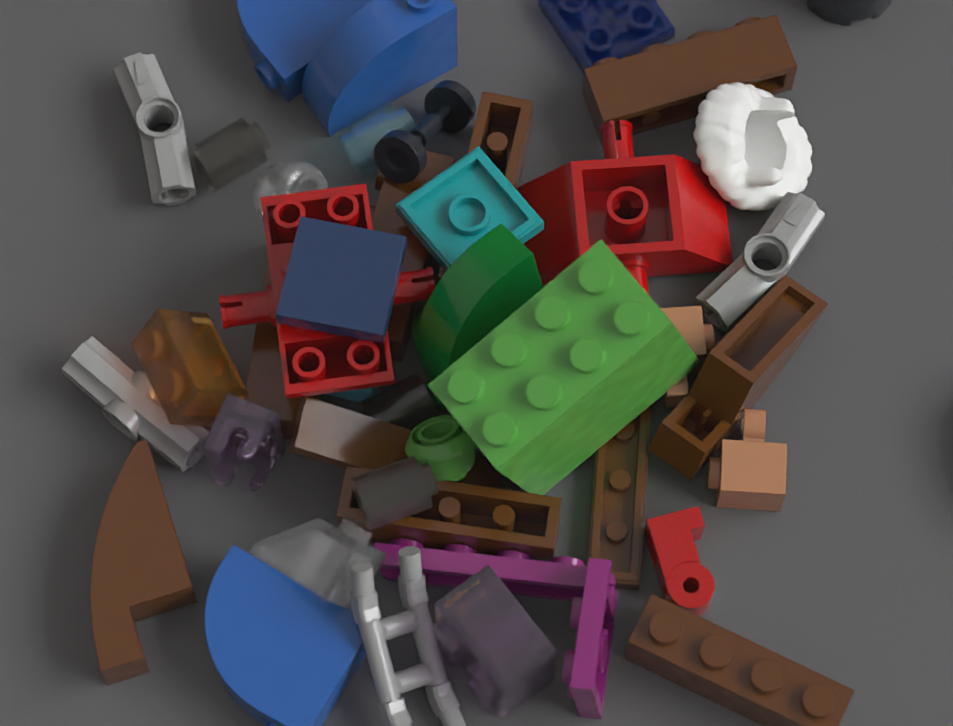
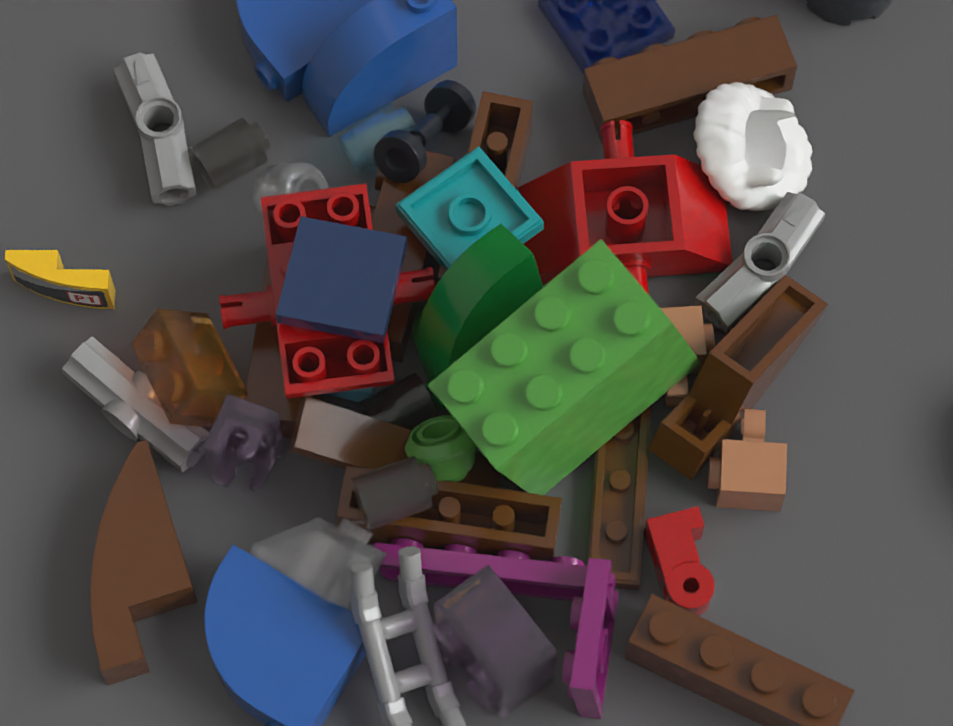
(45, 275): none -> yellow slope

